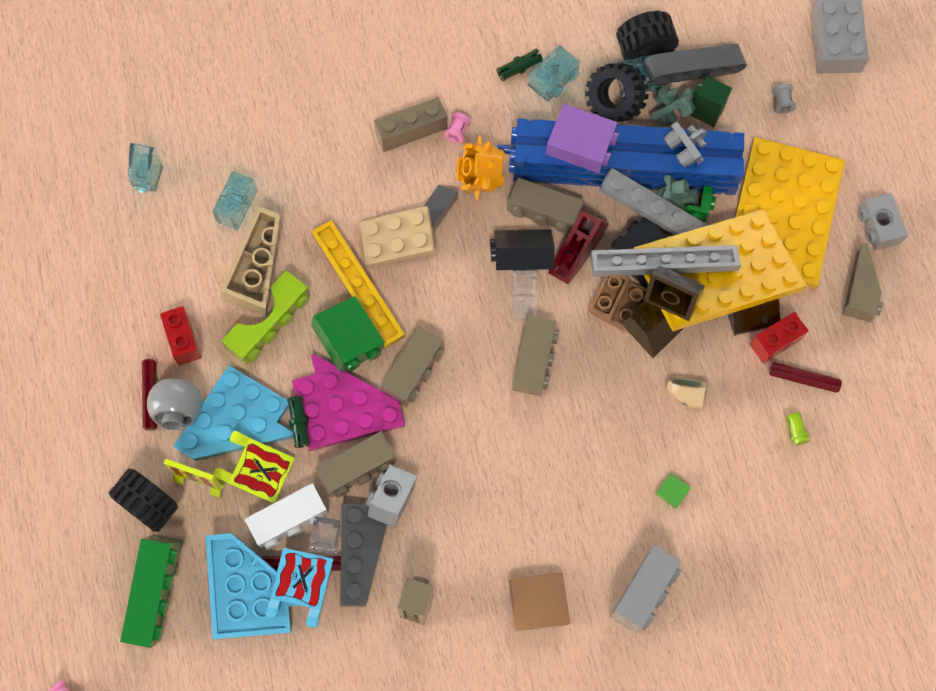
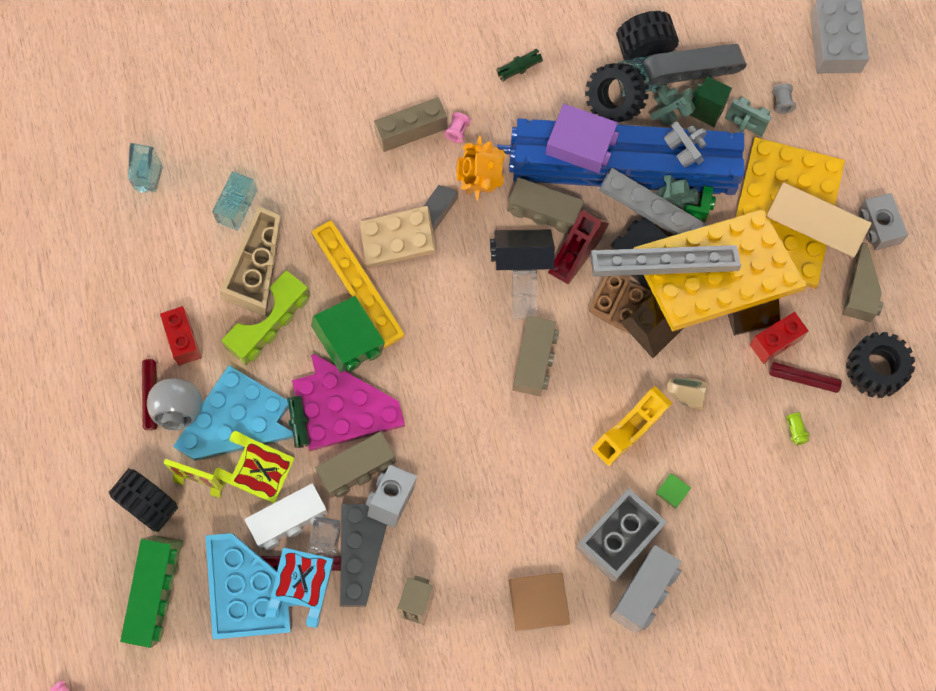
(413, 366): dark tan brick -> none
(554, 73): clear light blue brick -> none
(621, 535): none -> light grey brick
(632, 426): none -> yellow arch
(673, 292): dark brown slope -> none
(748, 117): none -> sand green hips
(818, 219): none -> tan brick
(888, 348): none -> black tyre

